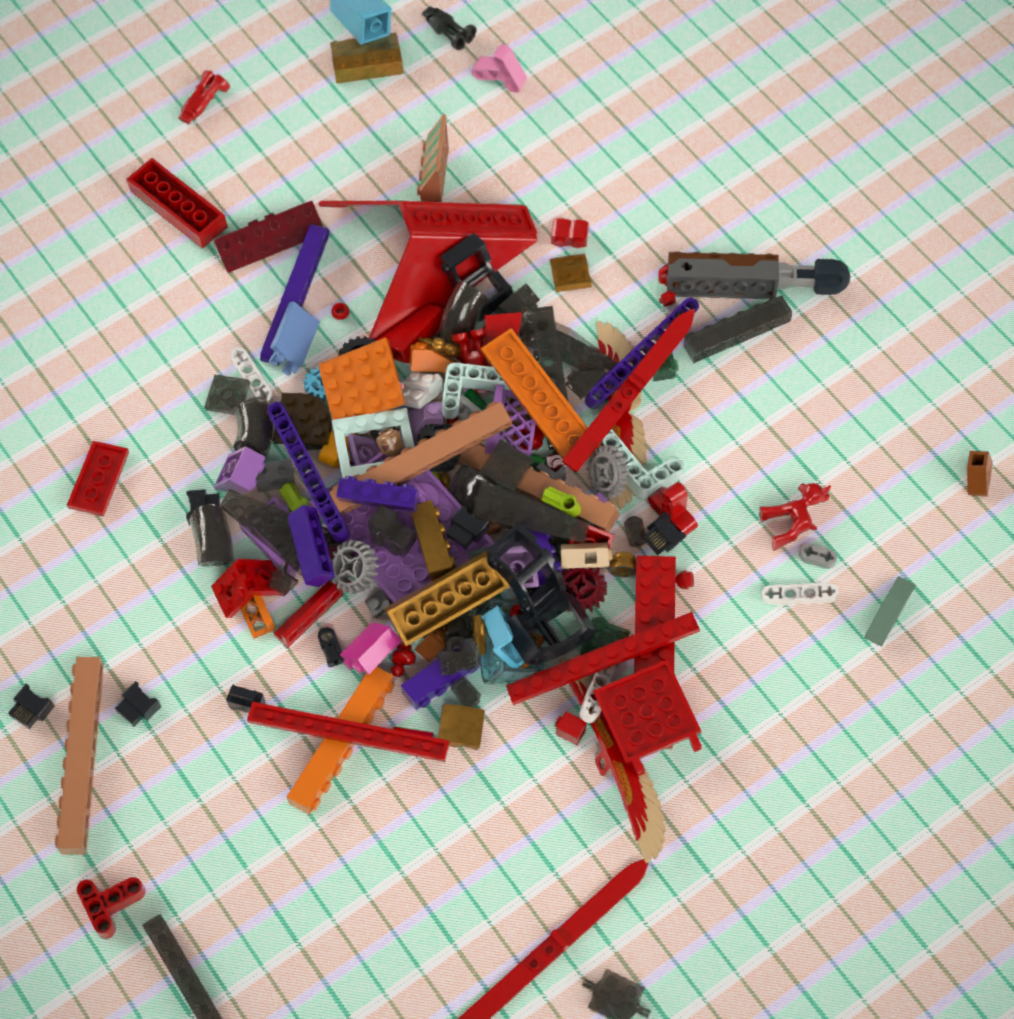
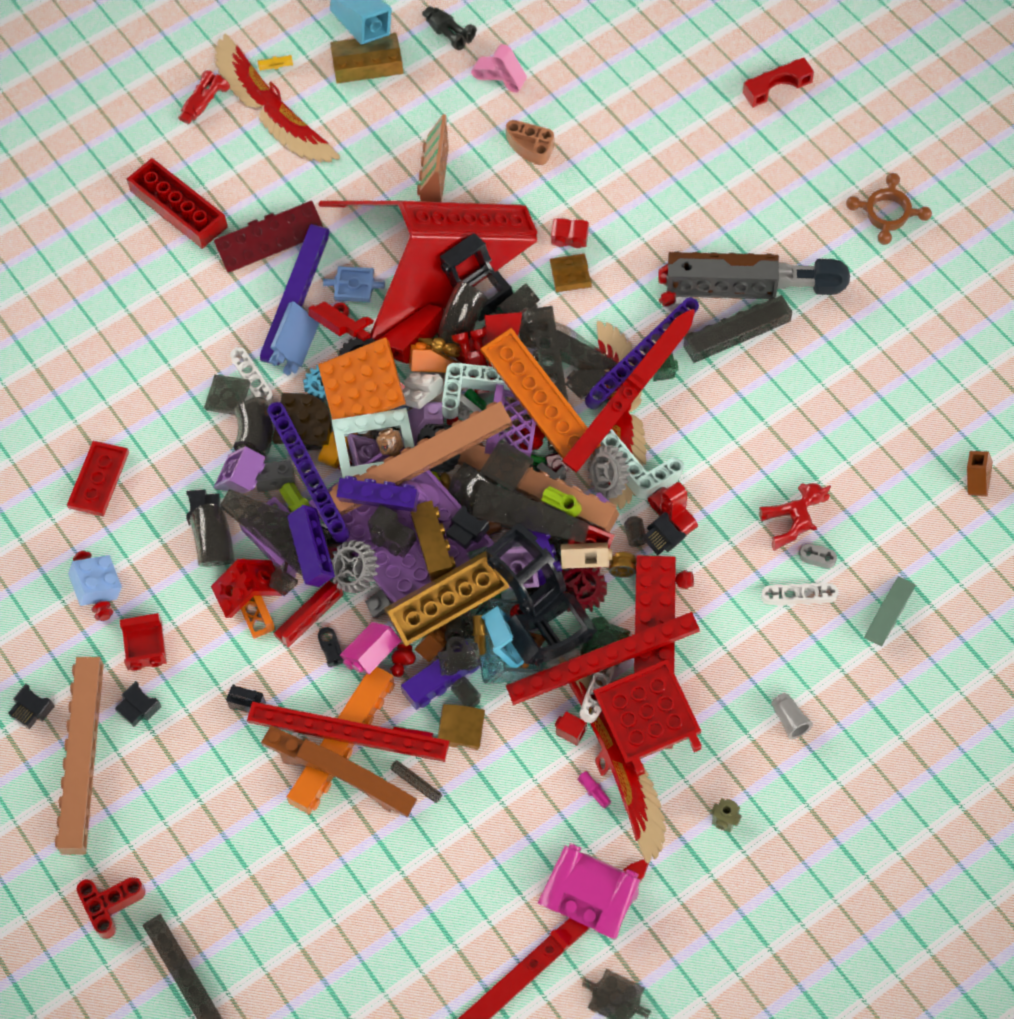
(95, 583): none -> light blue brick
(143, 642): none -> red panel
(275, 62): none -> yellow pin
(275, 115): none -> piece
(307, 753): none -> dark orange slope
(339, 322): none -> red piece
(354, 284): none -> medium blue plate
(416, 781): none -> clear smoke axle
(530, 141): none -> nougat beam
(590, 891): none -> dark pink piece
(594, 789): none -> dark pink axle
(725, 821): none -> olive brick
(791, 716): none -> light grey plant
(796, 73): none -> red arch
(891, 194): none -> dark orange piece

